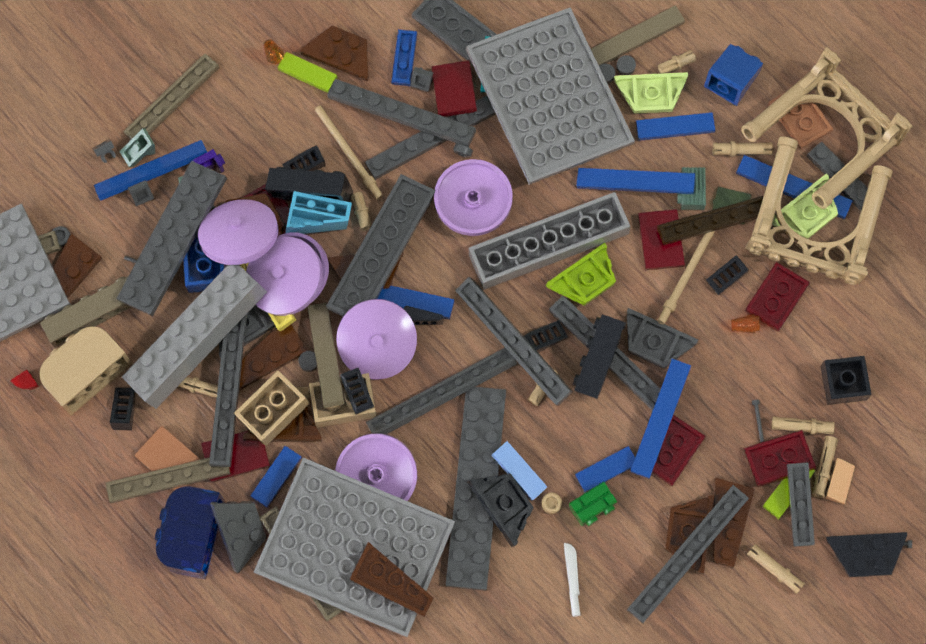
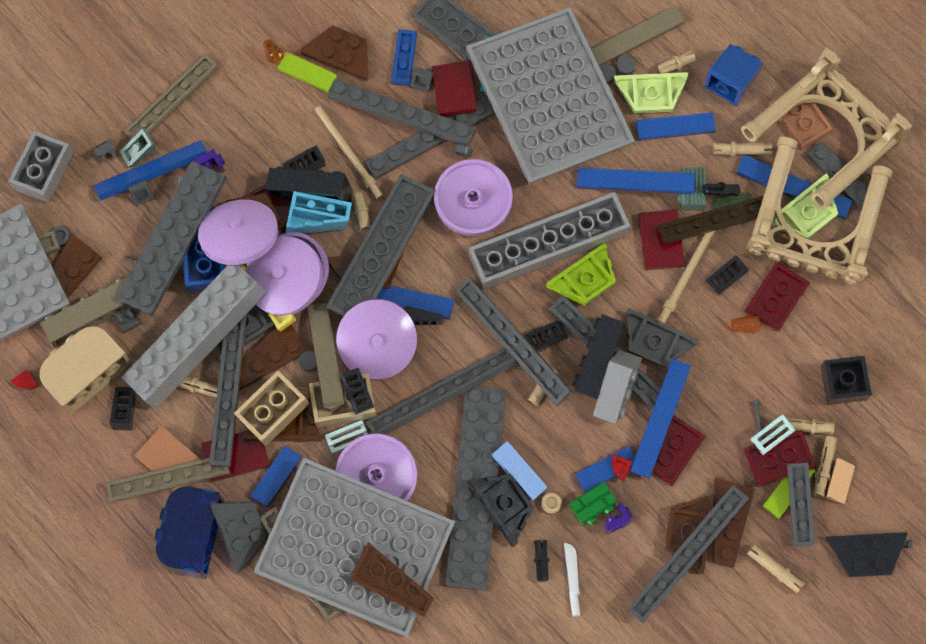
(41, 166): none -> light grey brick
(127, 319): none -> dark grey tile
(341, 431): none -> light aqua tile
(541, 560): none -> black axle
(615, 523): none -> dark purple bracket
(617, 386): none -> light grey wedge
(620, 467): none -> red tile
(721, 189): none -> black axle
(759, 445): none -> light aqua tile

